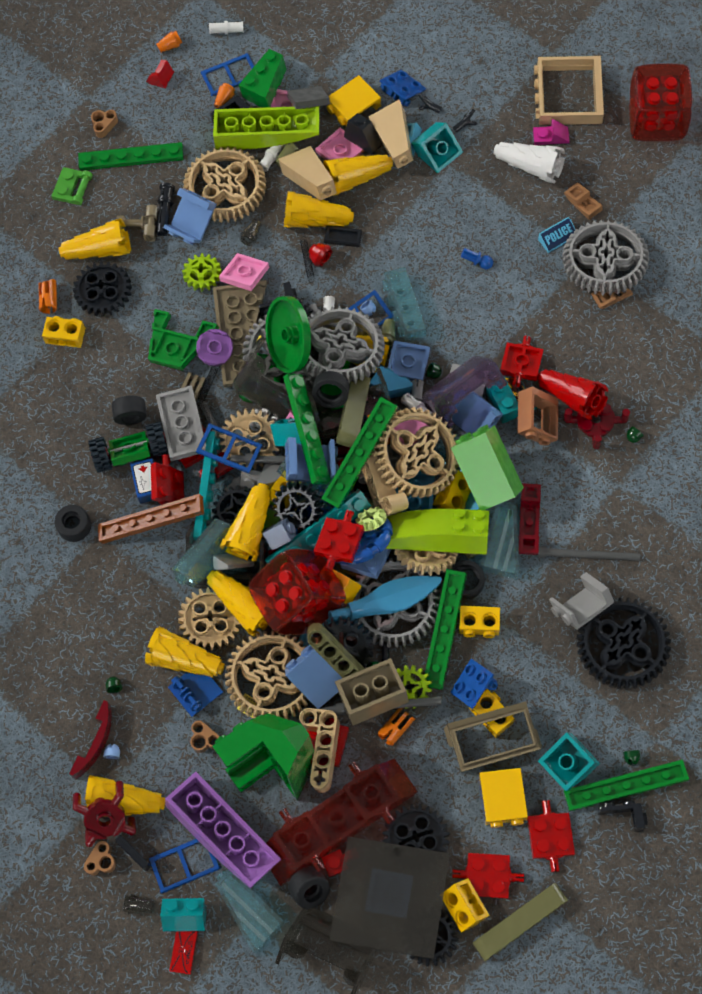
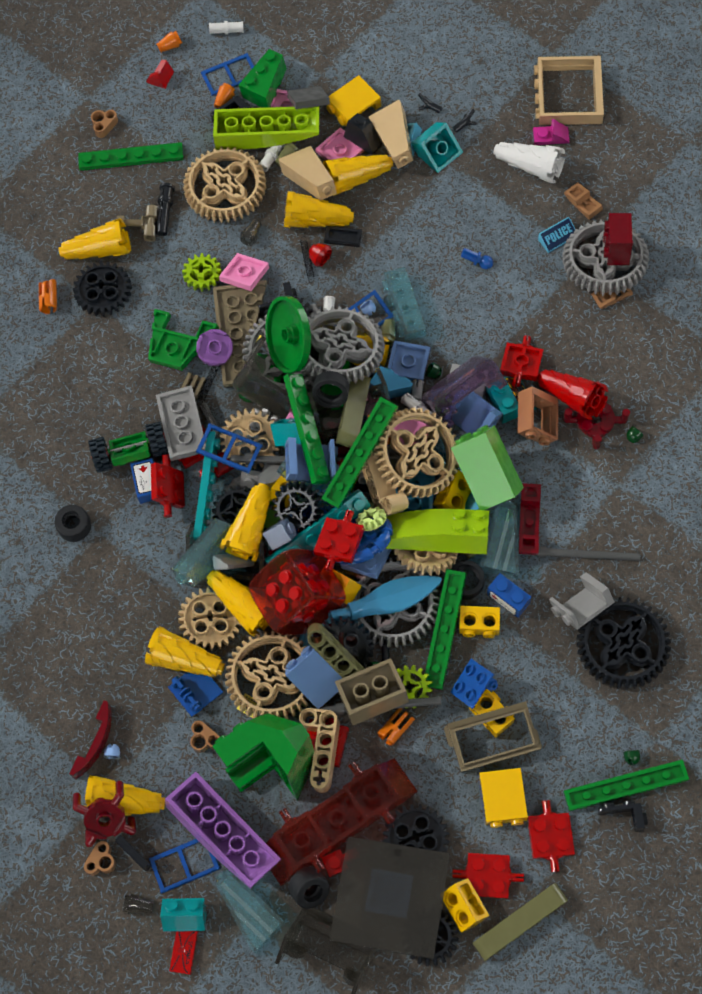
(62, 335): yellow brick -> none
(66, 185): bright green plate -> none
(113, 685): dark green hinge -> none
(129, 410): black tyre -> none
(151, 518): dark orange plate -> none
(191, 217): medium blue panel -> none
(401, 87): blue hinge -> none
(508, 595): none -> blue brick
(568, 761): teal slope -> none
(618, 239): none -> dark red piece
(660, 102): clear red piece -> none

